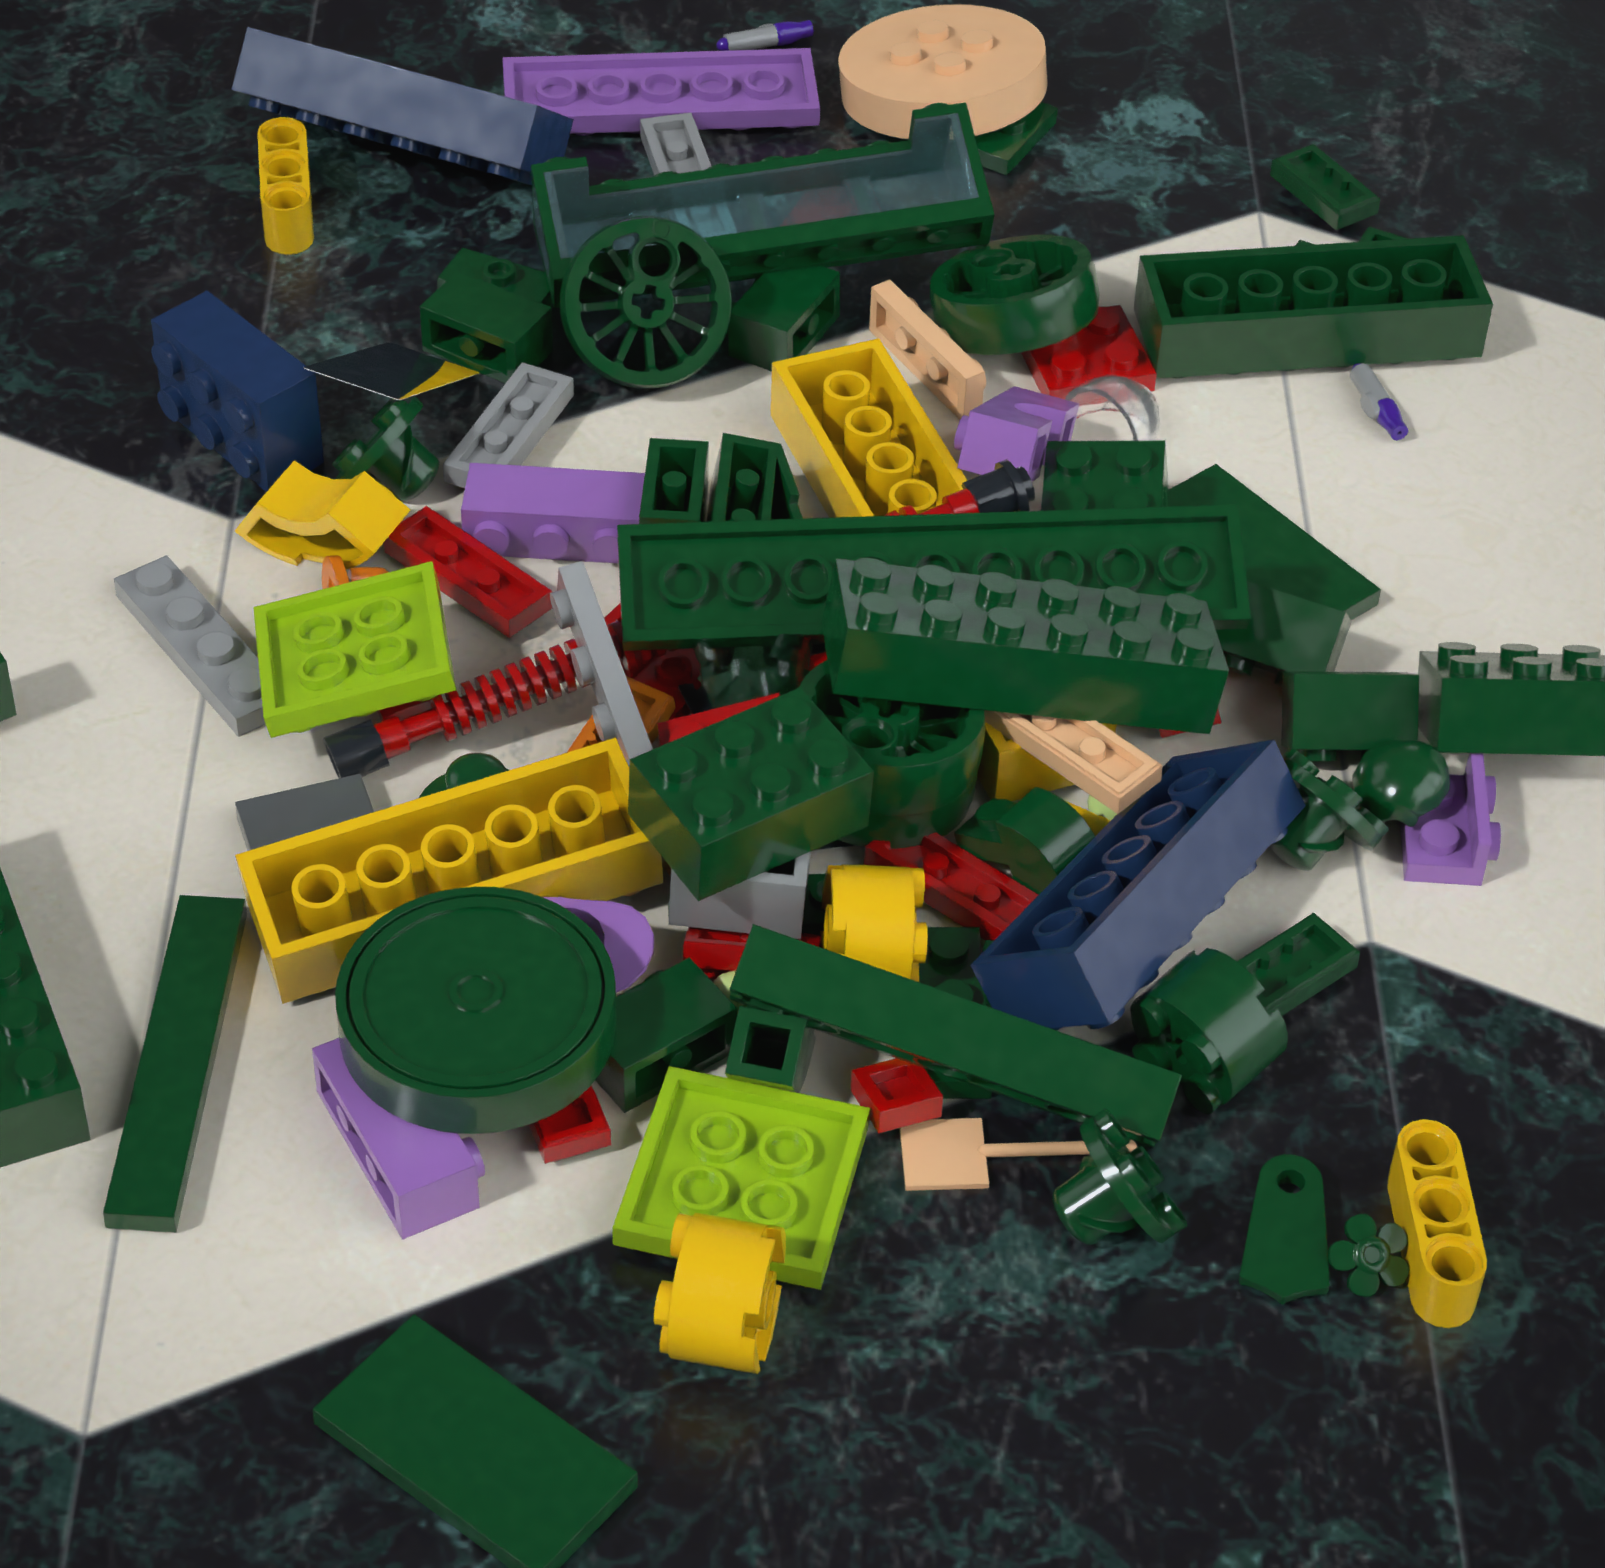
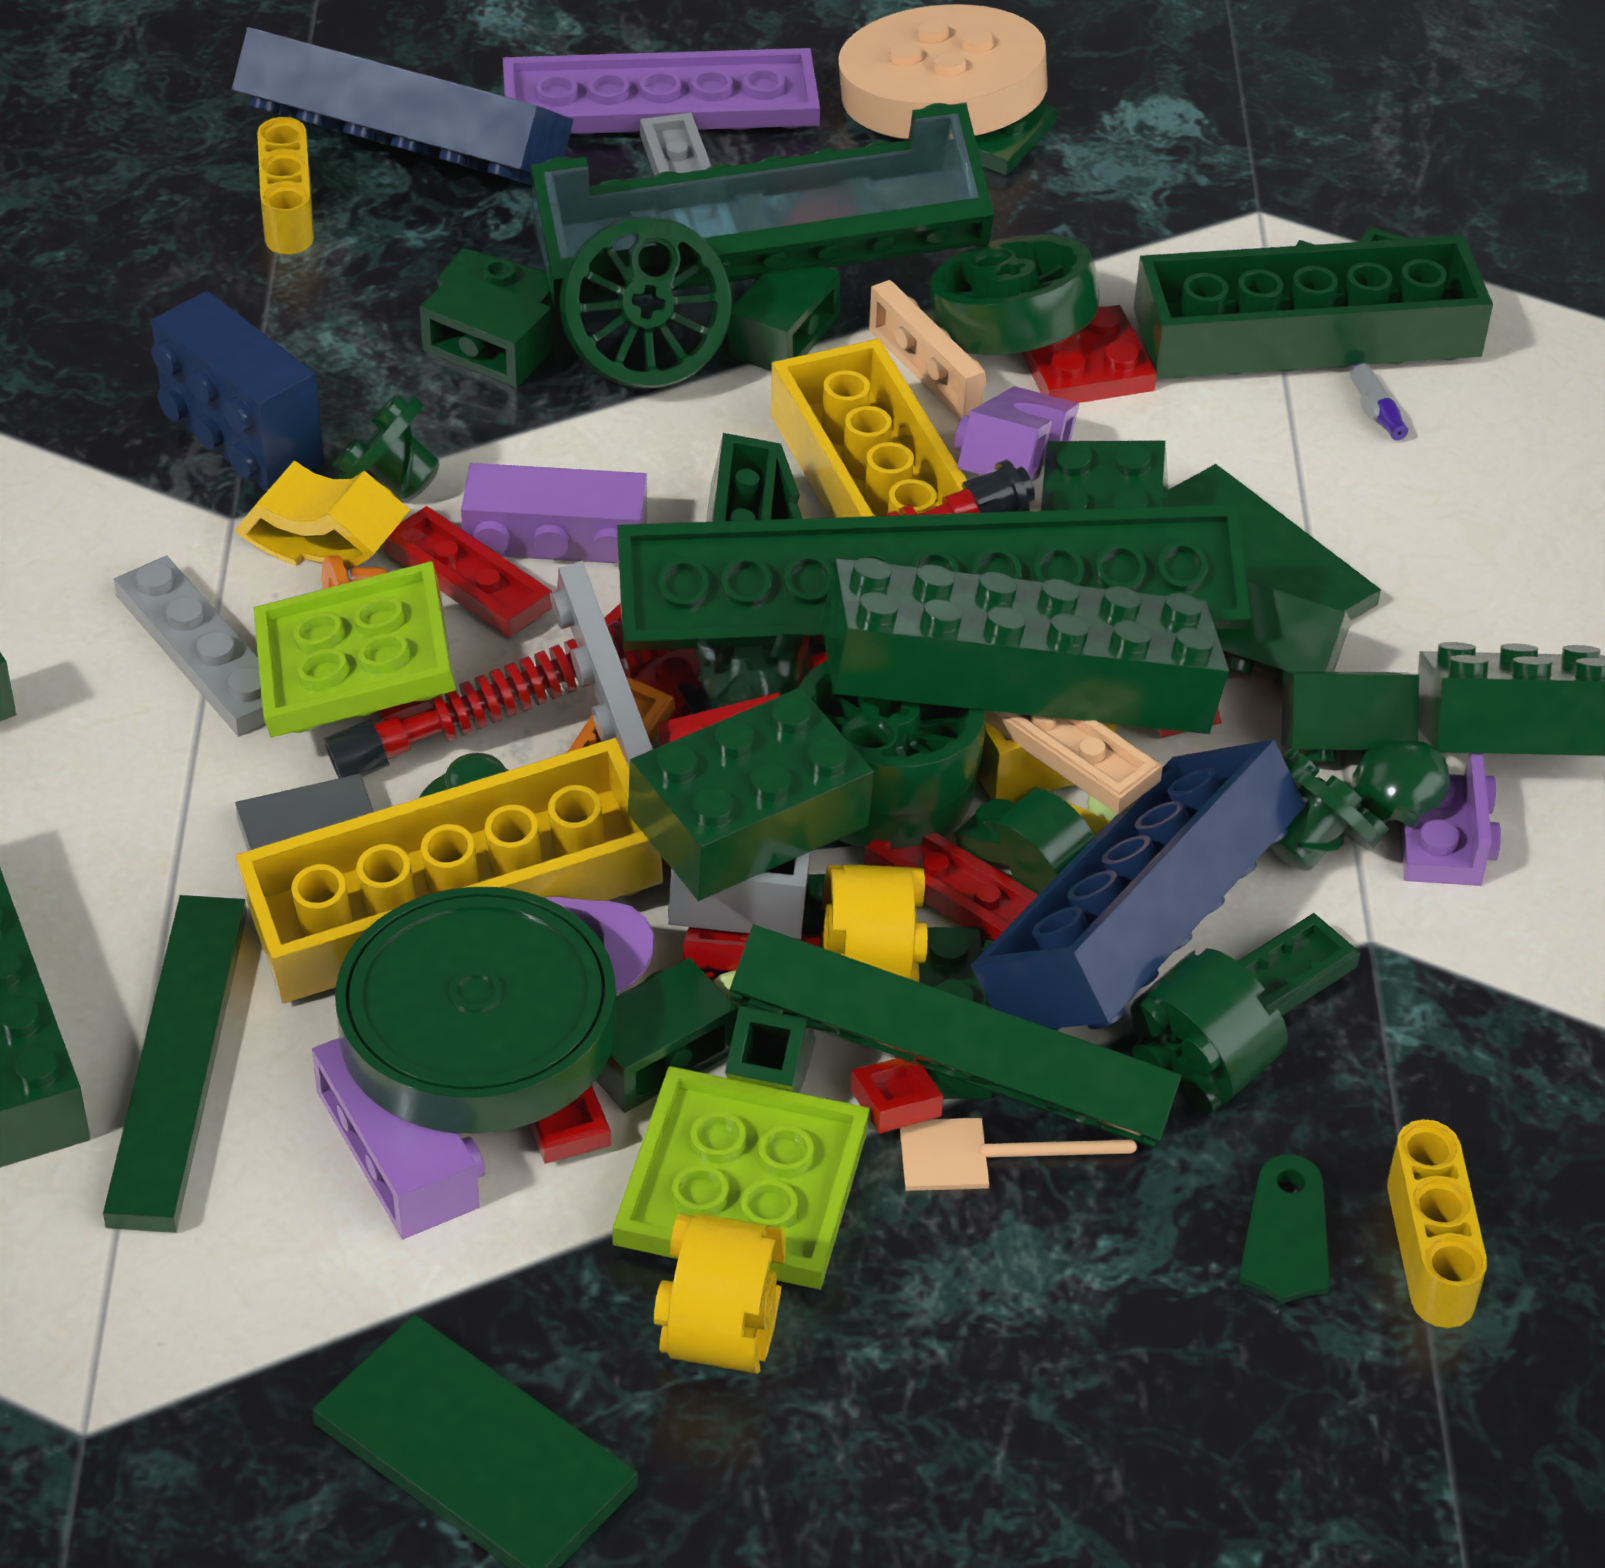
(392, 370): black sticker -> none
(511, 422): light grey plate -> none
(675, 482): dark green brick -> none
(766, 36): piece -> none
(1115, 1188): dark green plate -> none
(1120, 395): clear helmet -> none
(1325, 187): dark green plate -> none
(1370, 1255): dark green plant -> none

